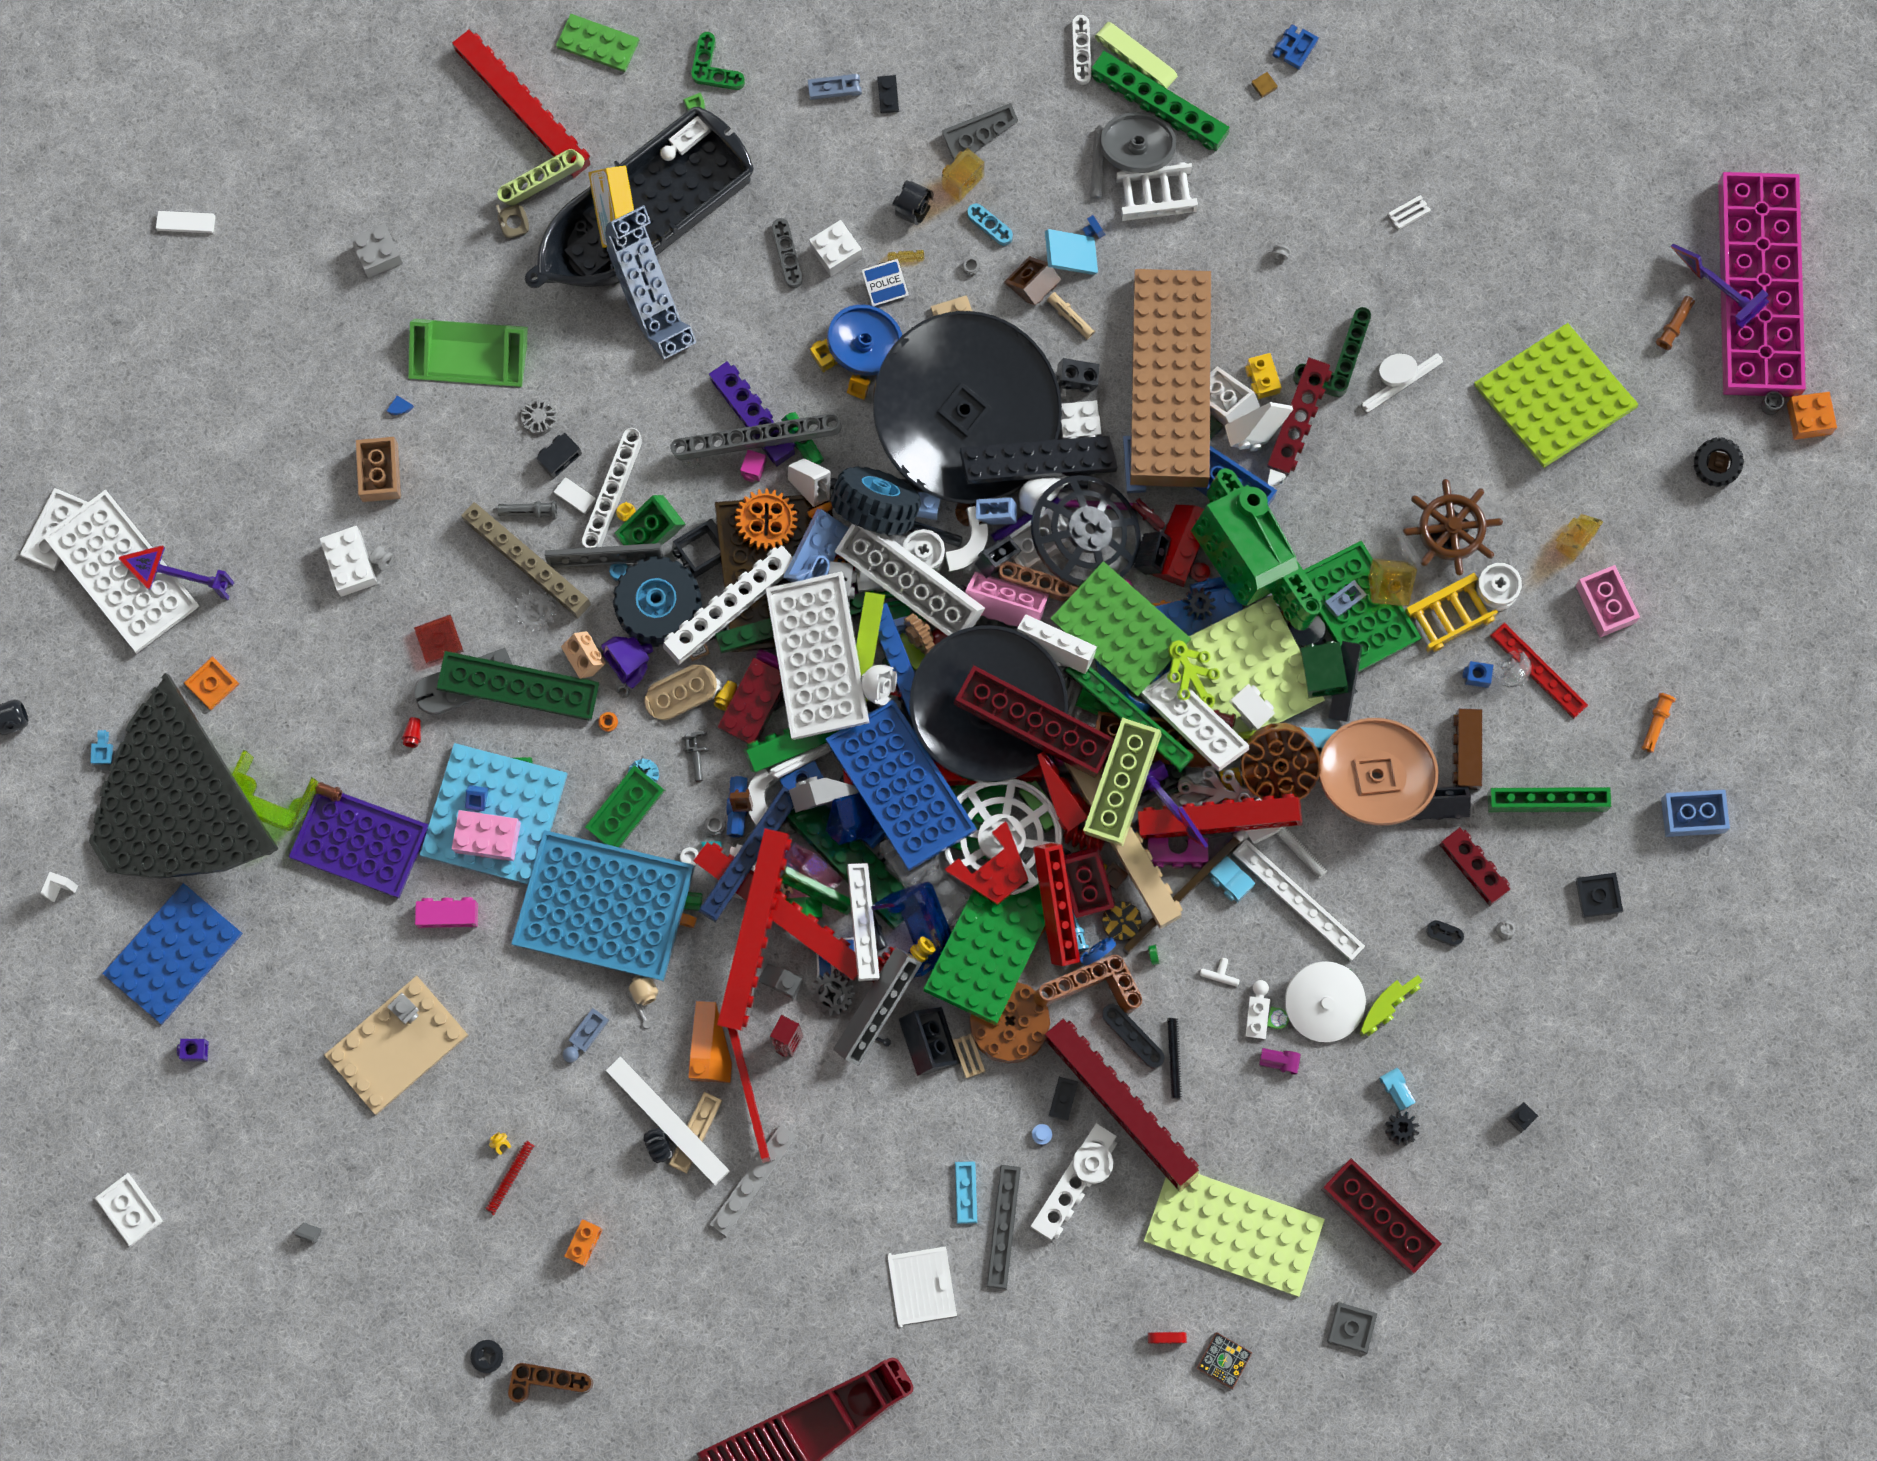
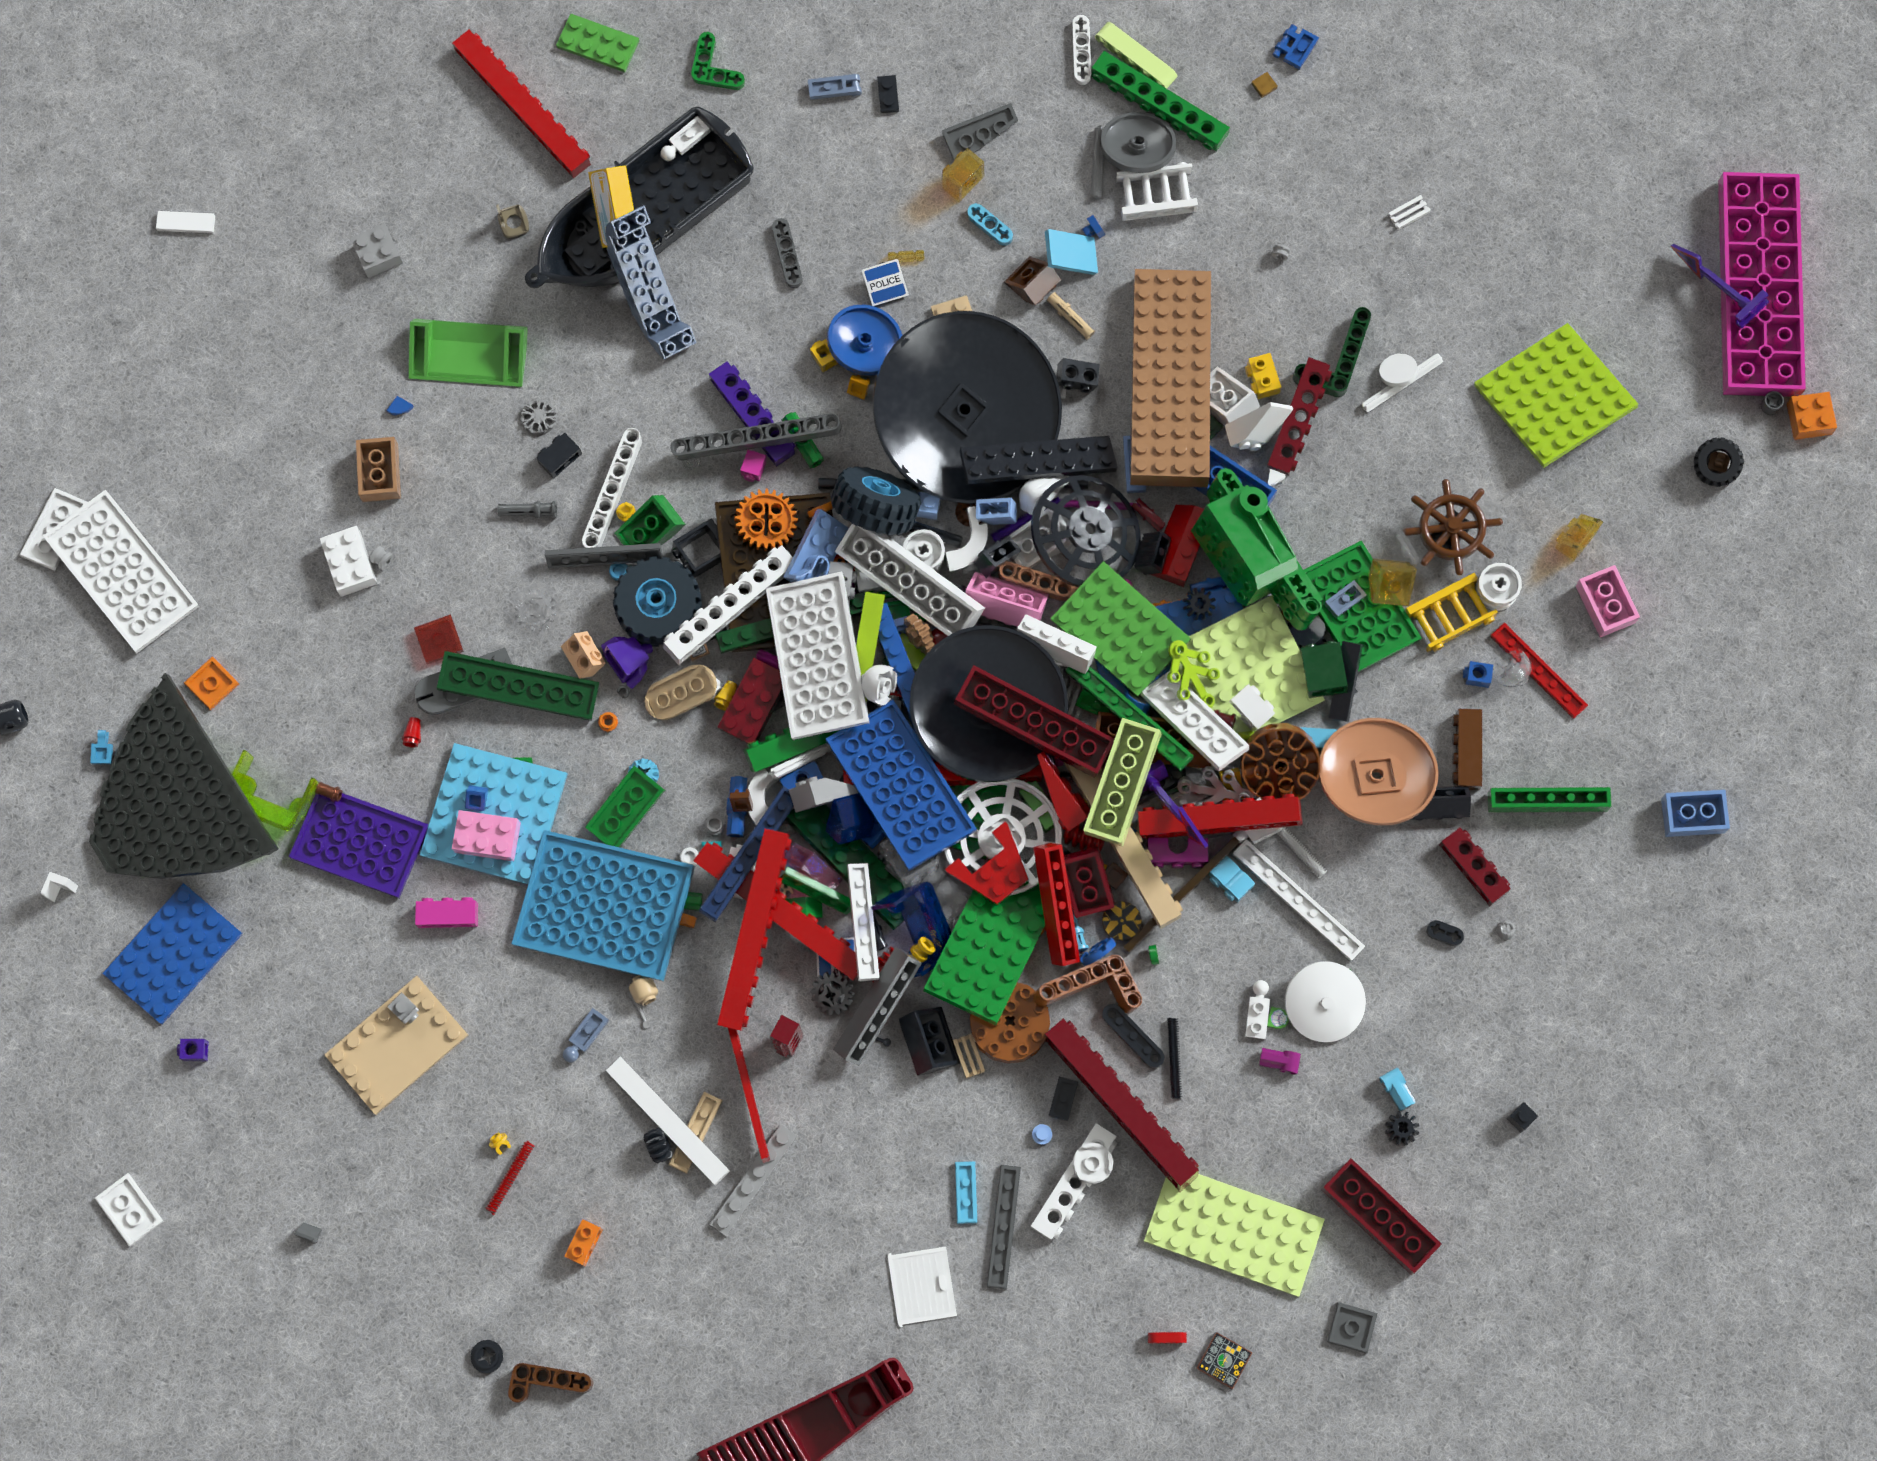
(147, 563): dark purple piece -> none
(526, 560): dark tan brick -> none
(531, 177): yellowish green beam -> none
(575, 495): white tile -> none
(694, 101): bright green tile -> none
(696, 753): dark grey piece -> none
(709, 1049): orange wedge -> none
(781, 980): dark grey slope -> none
(810, 481): white slope -> none
(835, 248): white brick -> none
(913, 202): black brick -> none
(971, 265): light grey piece -> none
(1080, 420): white plate -> none
(1200, 572): red plate -> none
(1220, 975): white piece -> none
(1382, 1008): lime slope -> none
(1599, 895): black plate -> none
(1660, 713): orange pin -> none
(1672, 329): dark orange pin -> none

